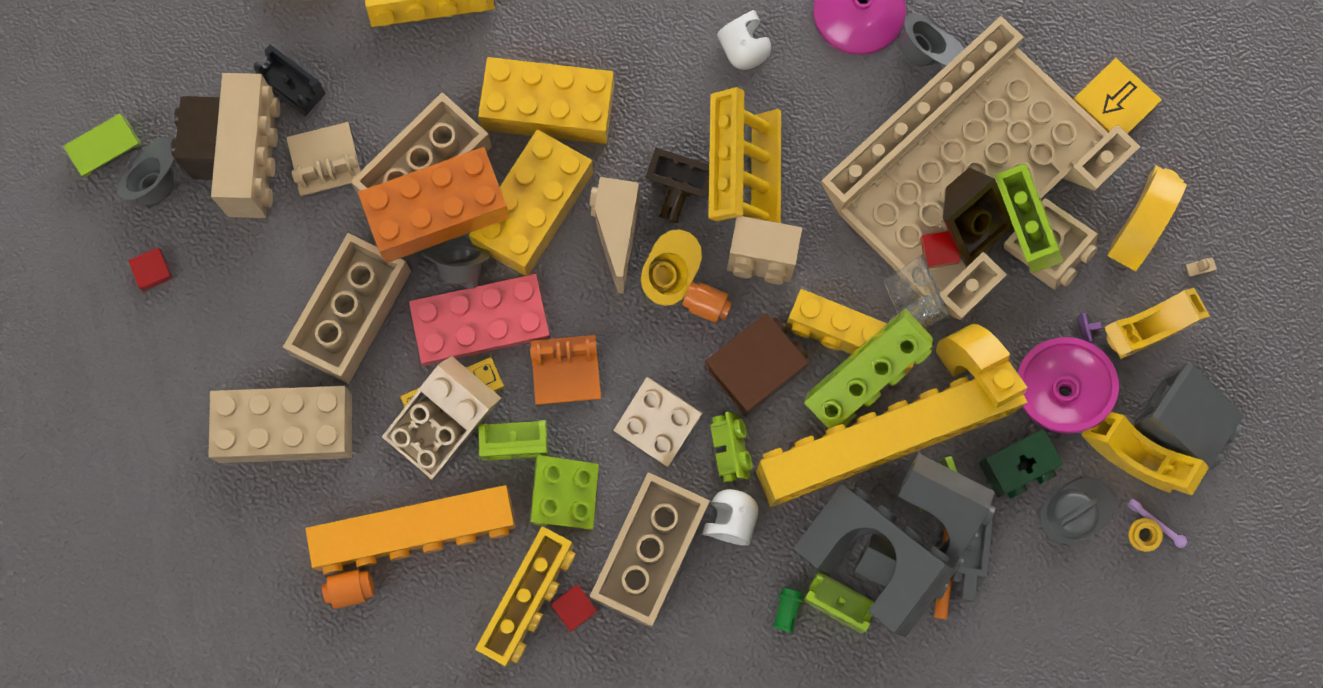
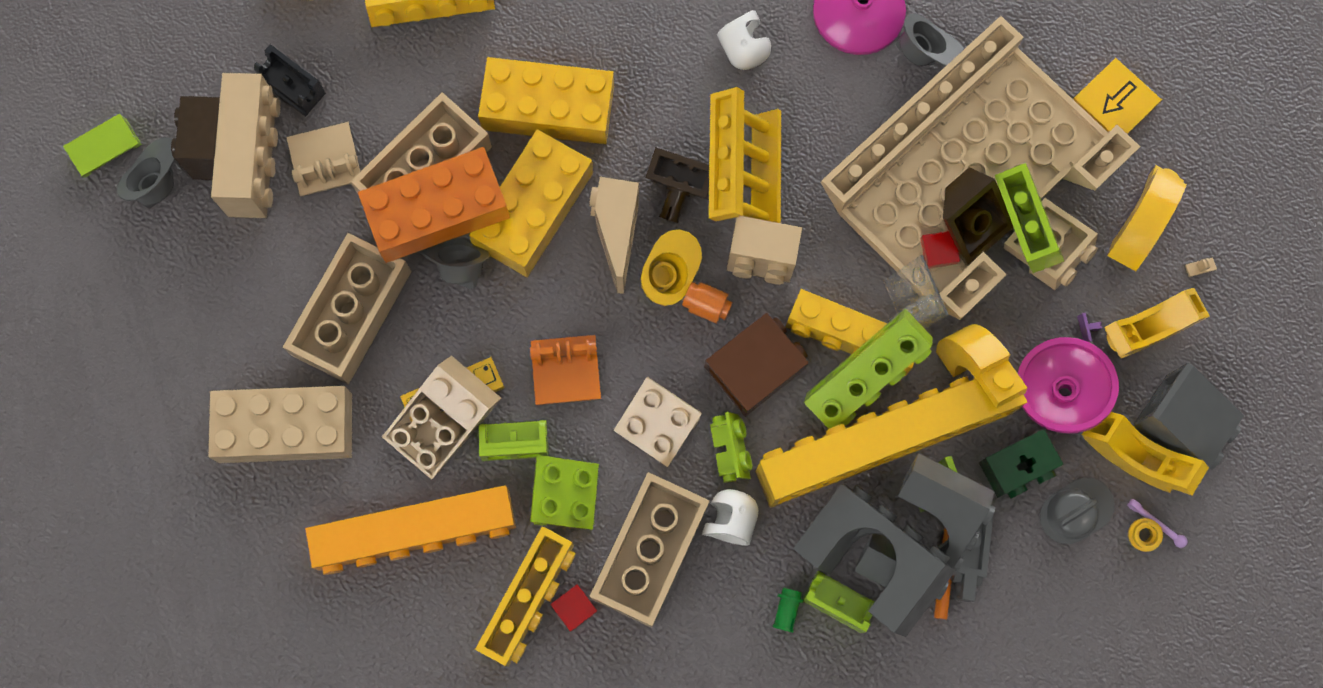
(150, 269): red tile -> none
(348, 588): orange brick -> none
(479, 319): coral plate -> none

